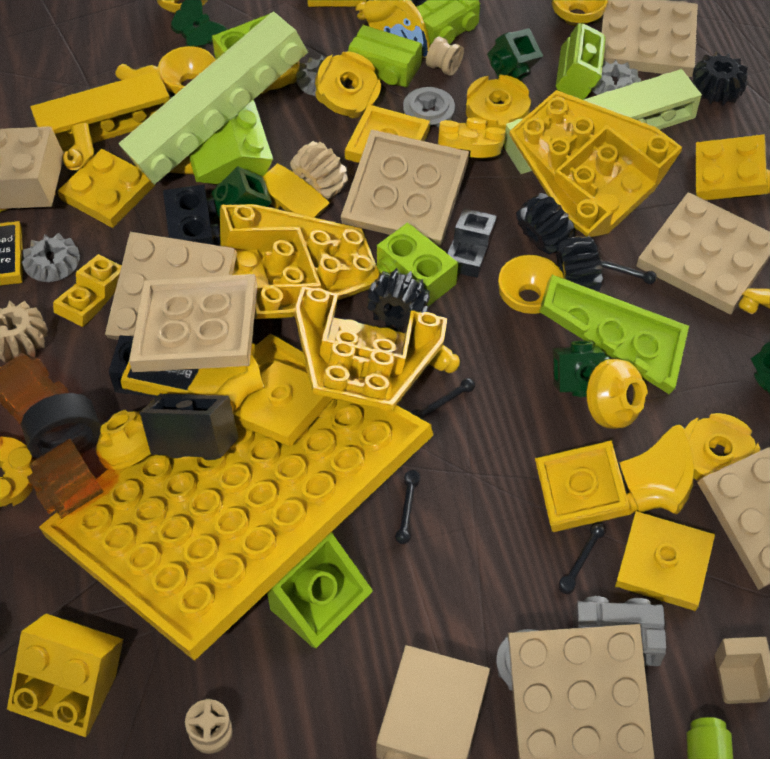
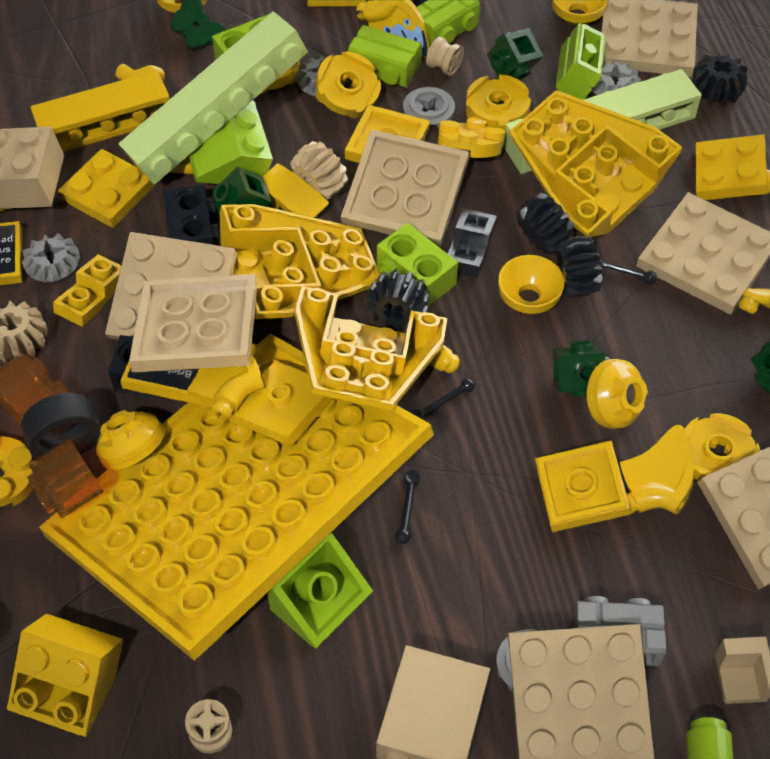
(82, 150): yellow arm -> none
(182, 65): yellow piece -> none
(189, 425): black brick -> none
(567, 583): black hinge -> none
(619, 329): lime wing -> none
(665, 561): yellow plate -> none

